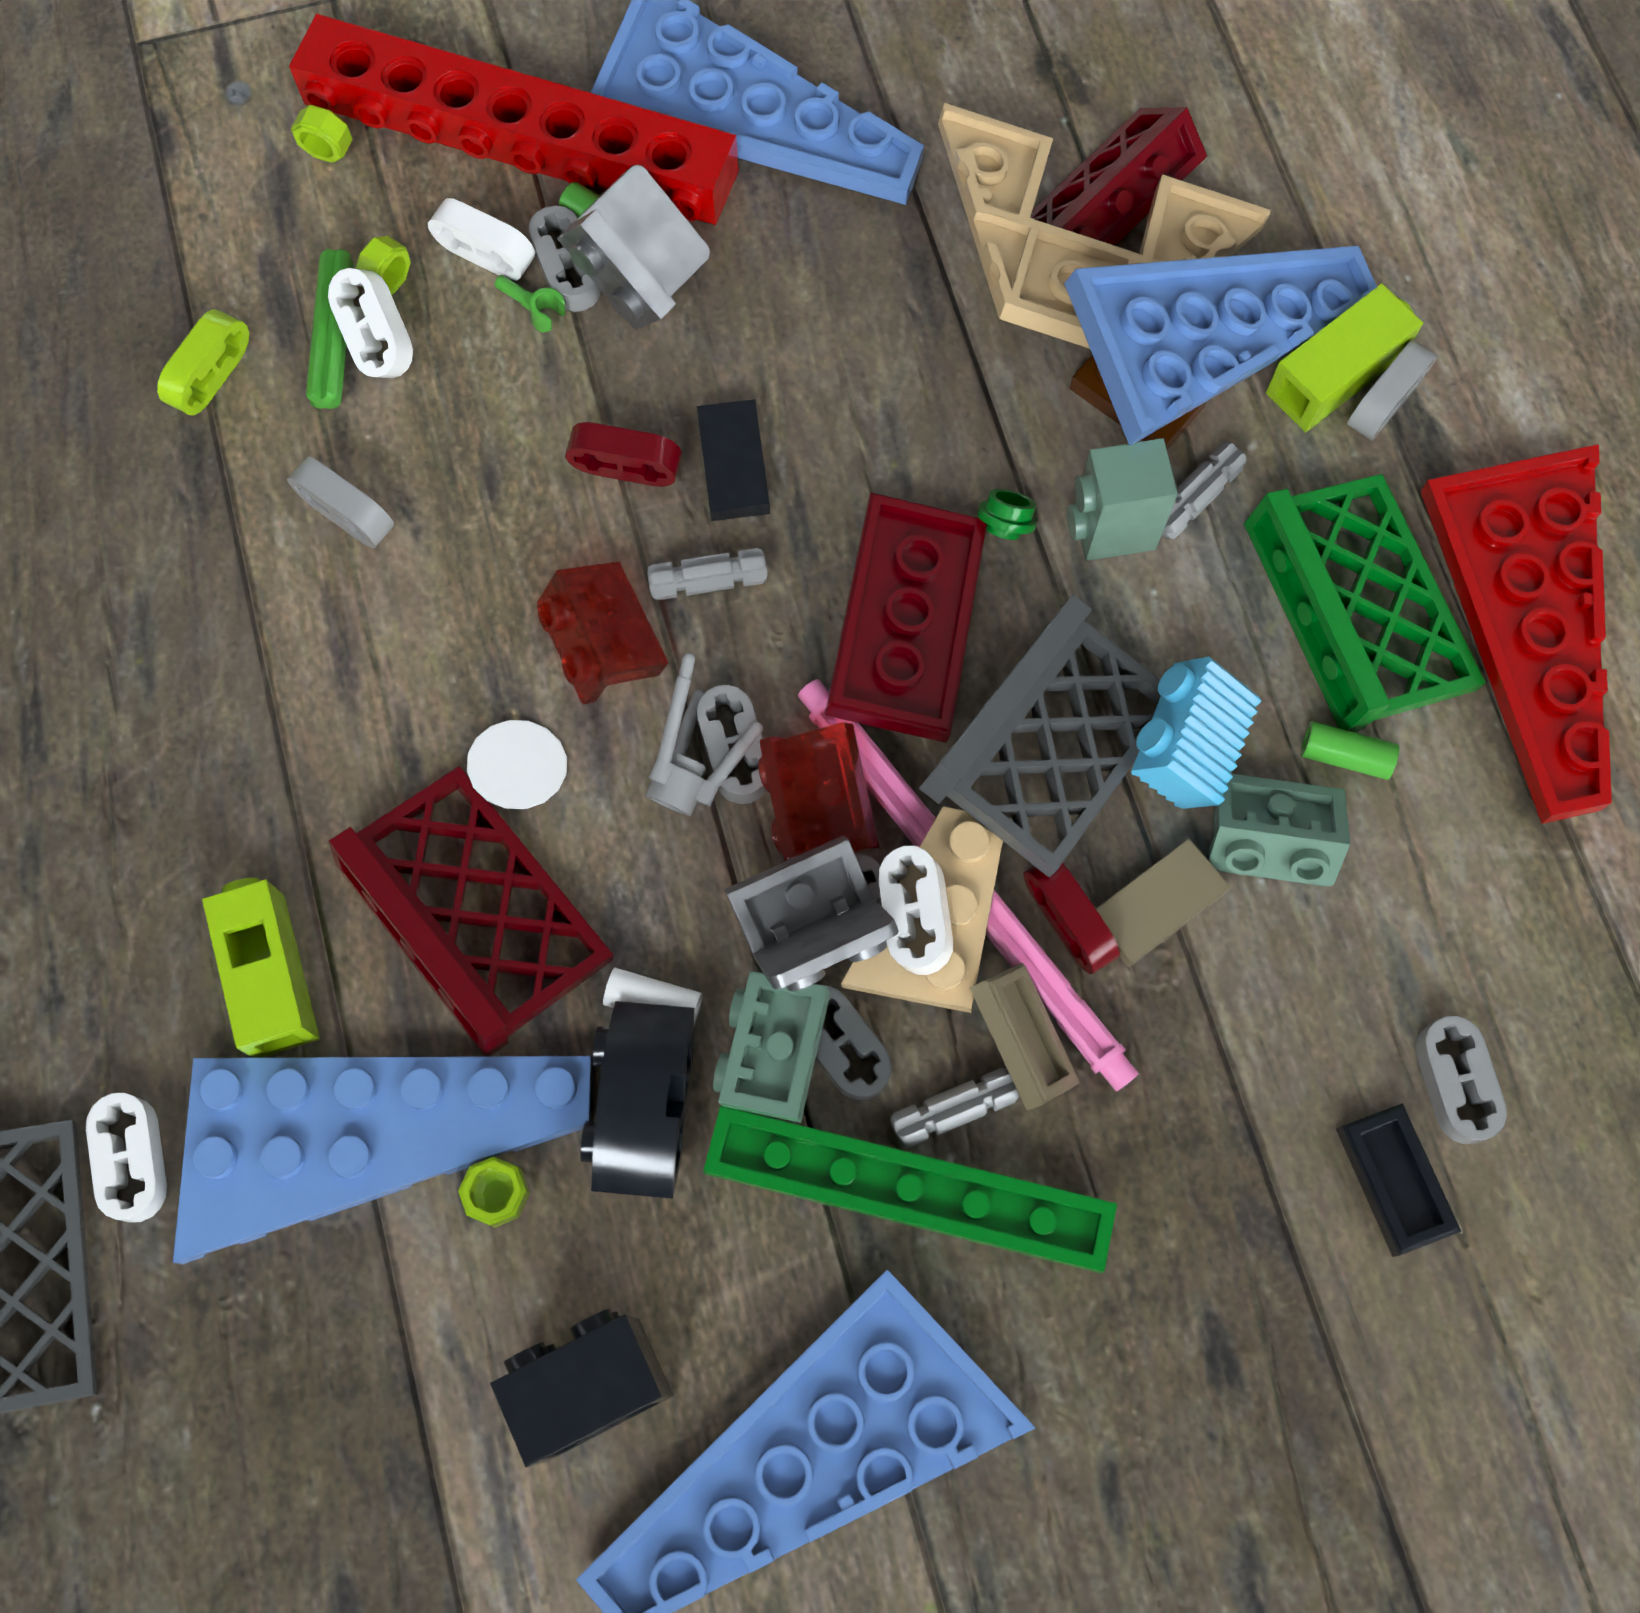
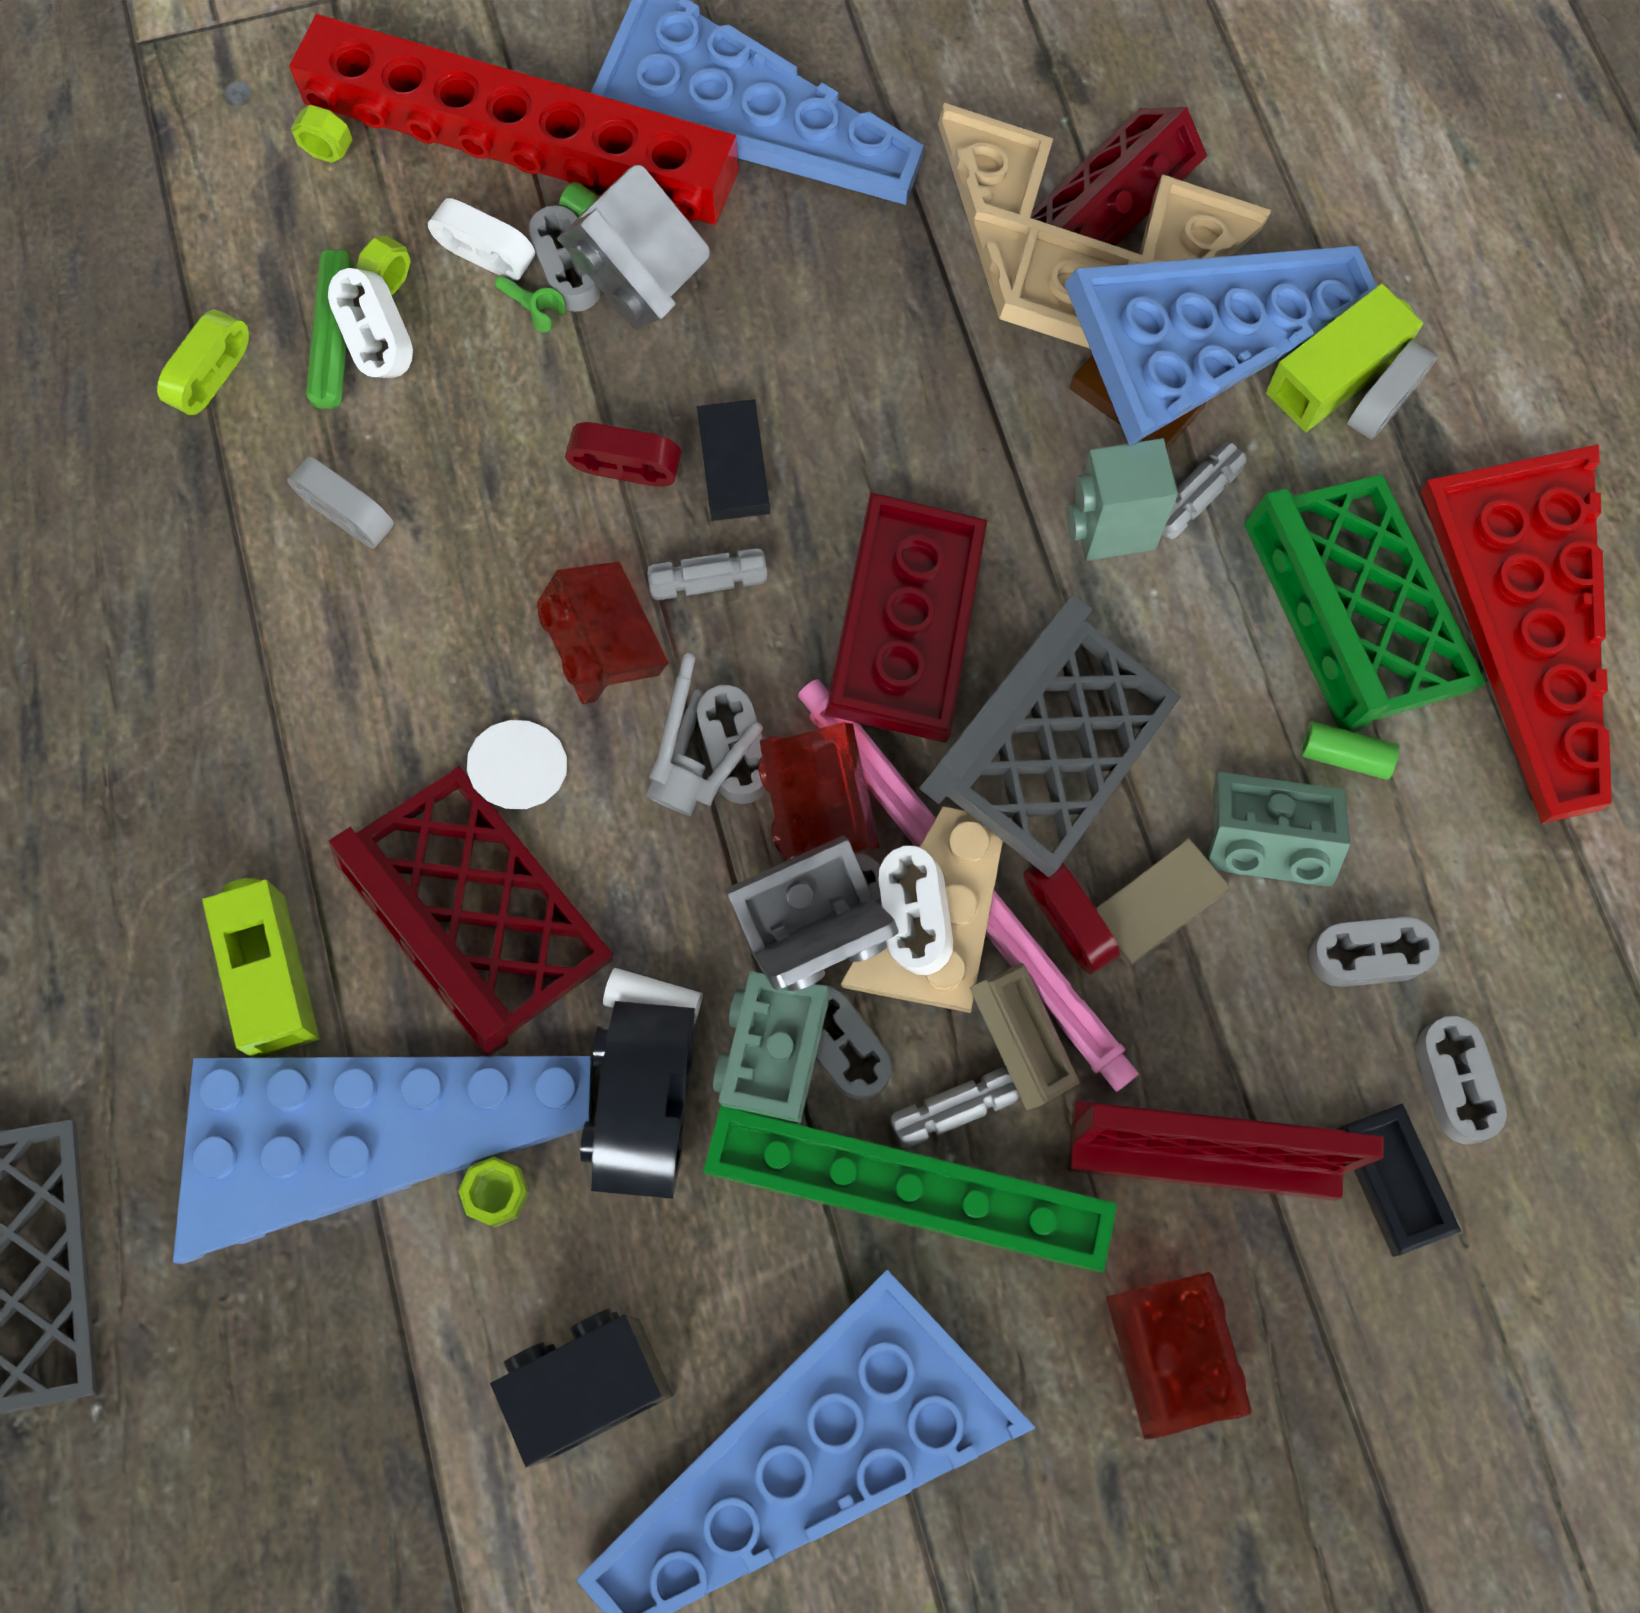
(110, 1159): white beam -> none
(1008, 514): green plate -> none
(1179, 1355): none -> clear red bracket
(1195, 733): medium azure brick -> none
(1216, 1150): none -> dark red fence
(1374, 966): none -> light grey beam

